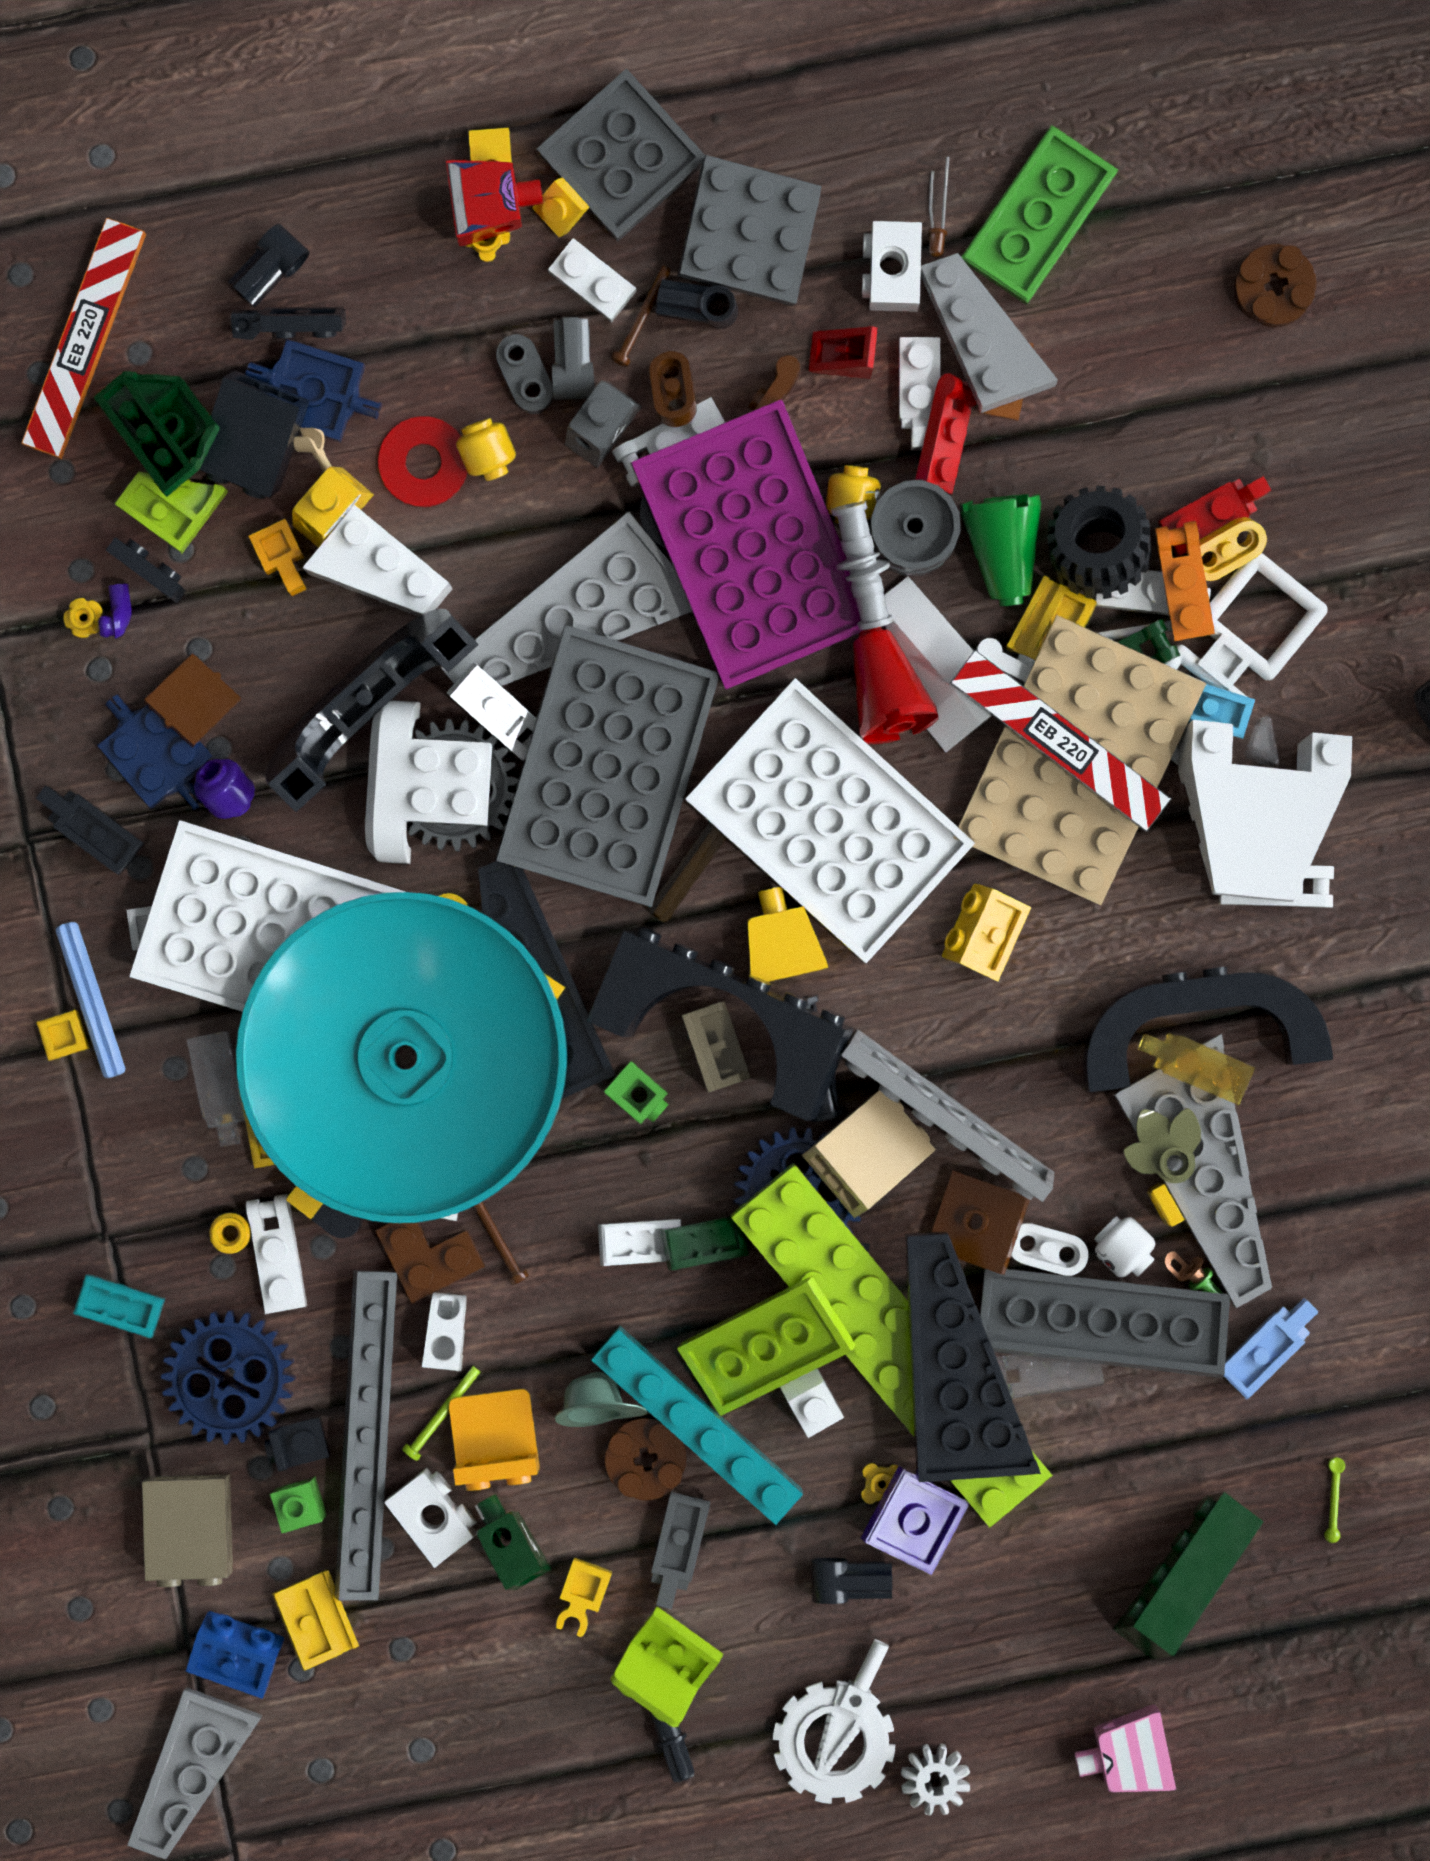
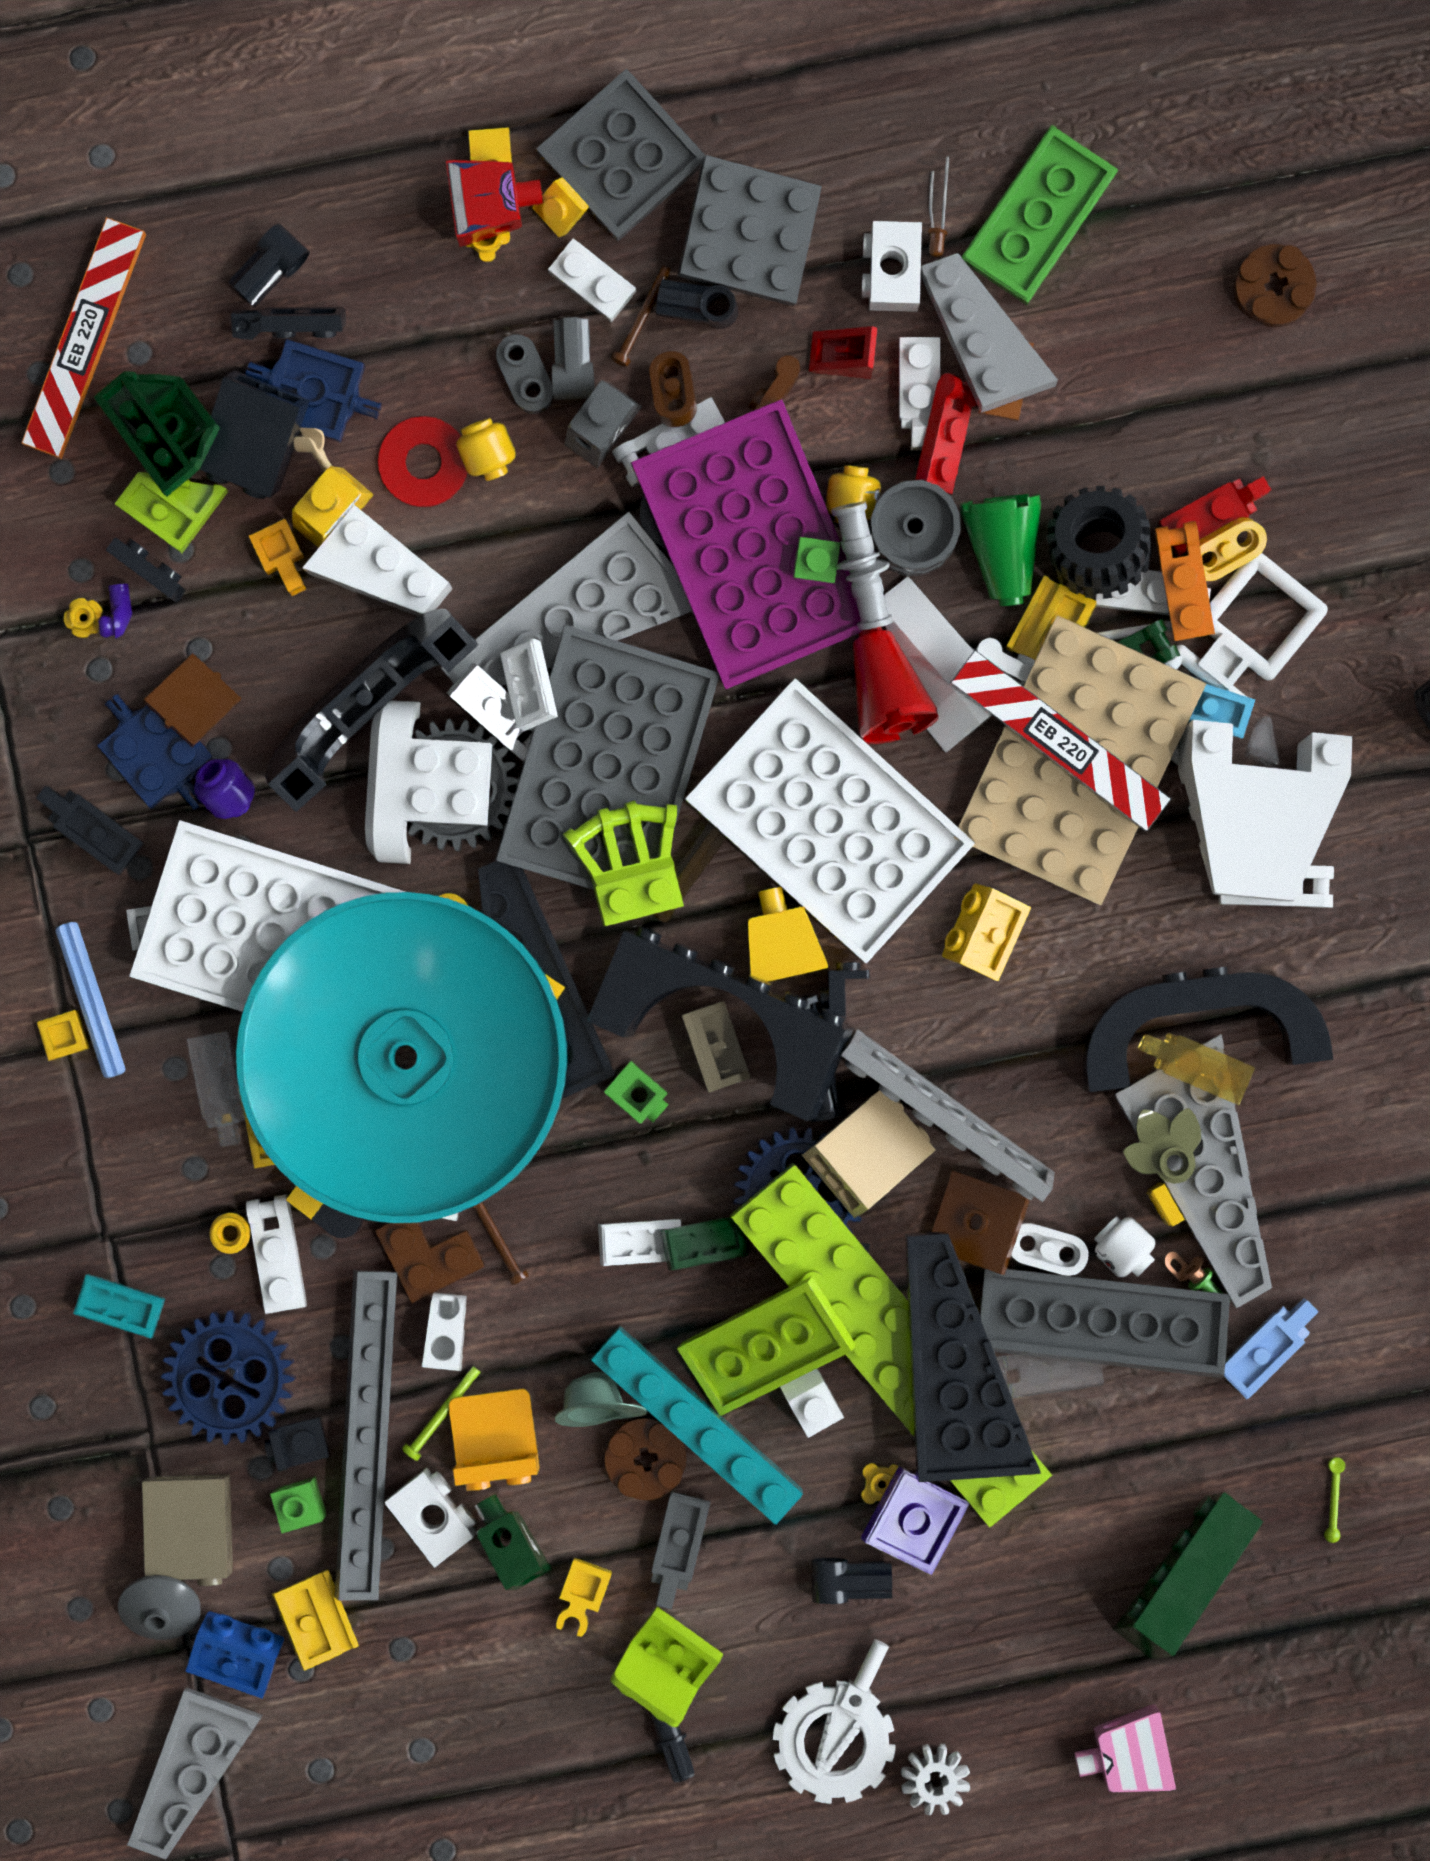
(159, 1607): none -> dark grey dish
(528, 684): none -> white plate
(635, 888): none -> lime plate
(816, 560): none -> bright green plate
(834, 995): none -> black bracket

